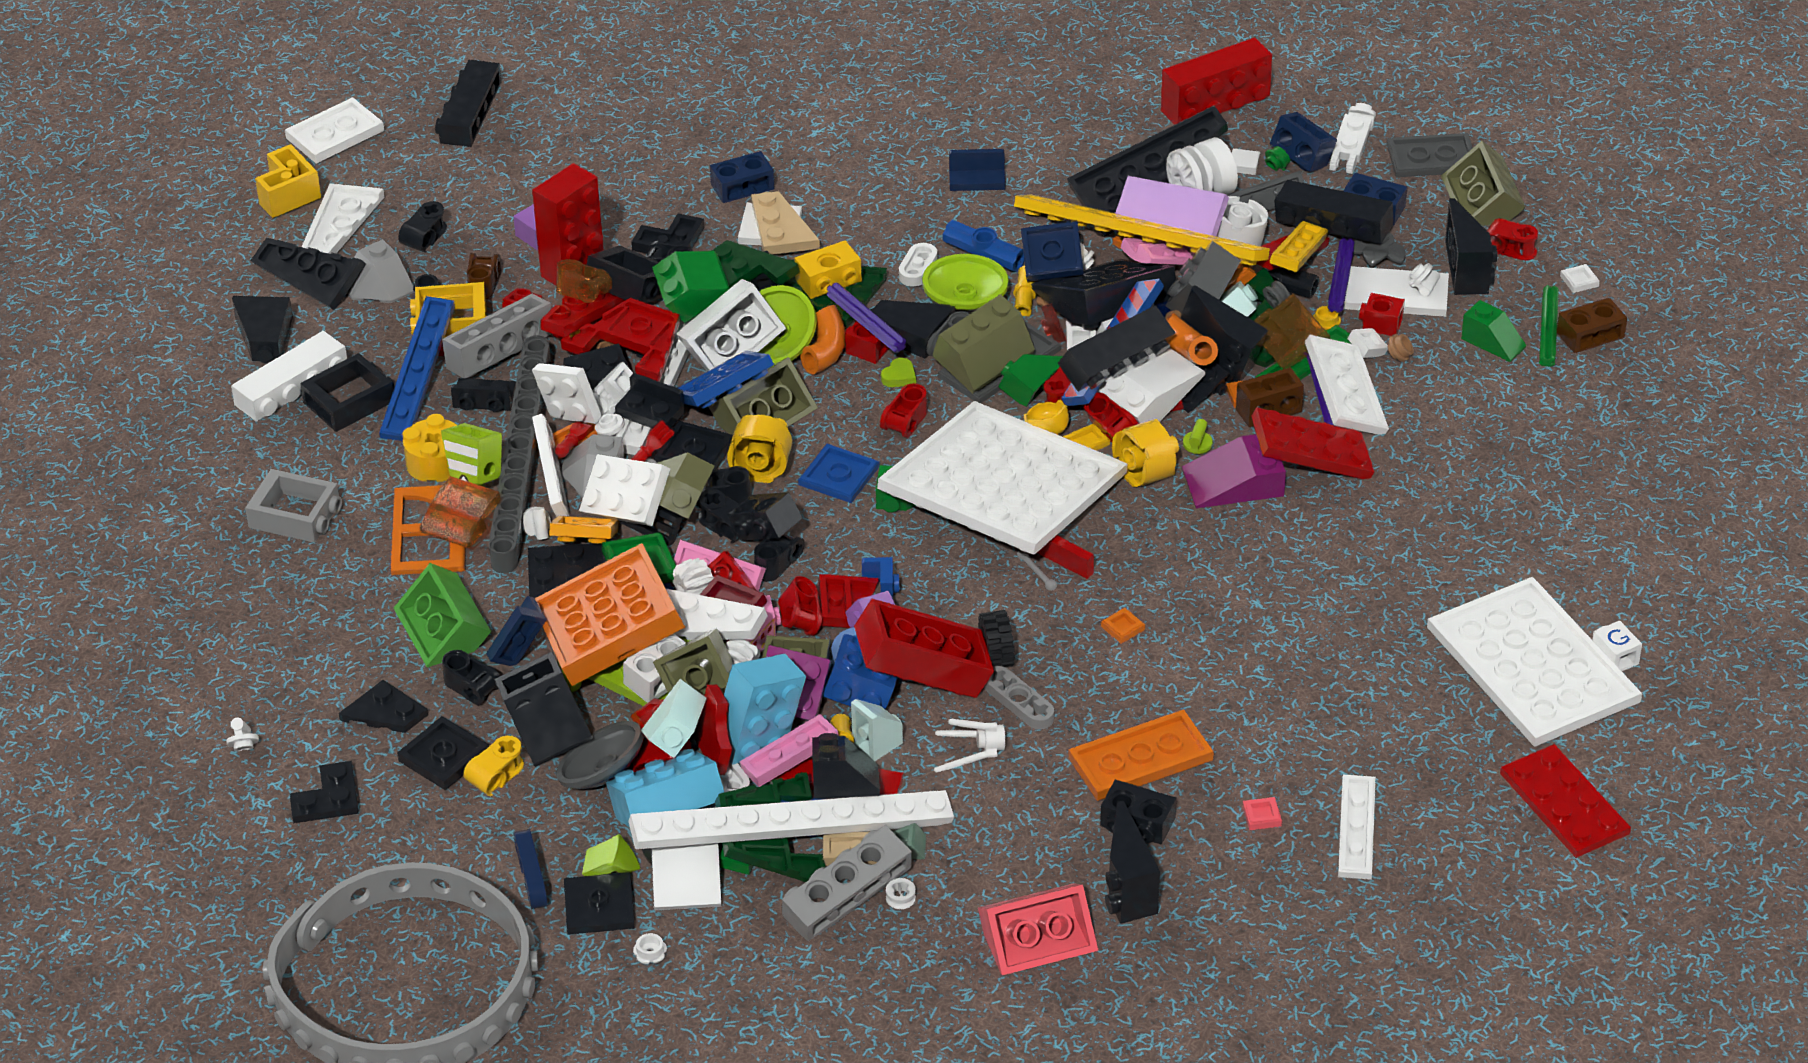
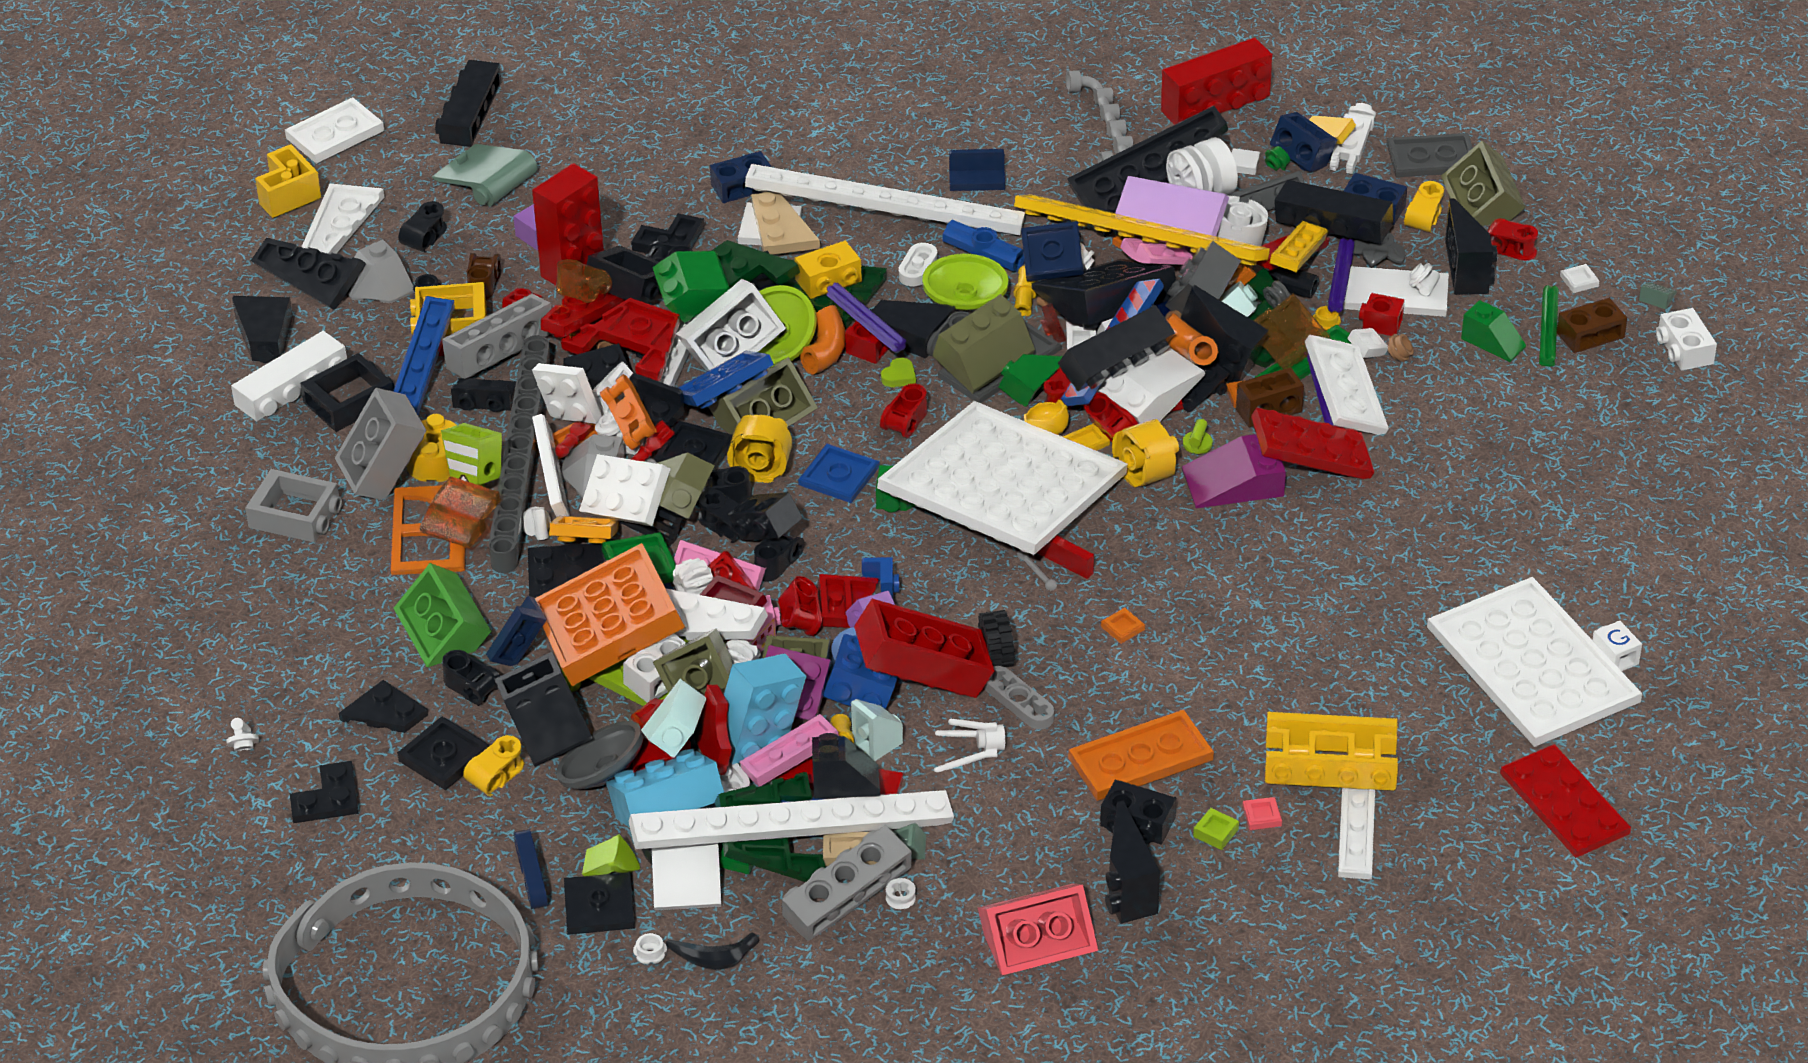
(380, 444): none -> light grey brick
(489, 171): none -> sand green door
(628, 412): none -> orange plate
(714, 957): none -> black piece
(883, 199): none -> white plate
(1109, 112): none -> light grey bar
(1216, 828): none -> lime plate
(1335, 126): none -> yellow tile
(1358, 736): none -> yellow fence
(1425, 206): none -> yellow piece
(1656, 295): none -> sand green slope
(1686, 339): none -> white brick

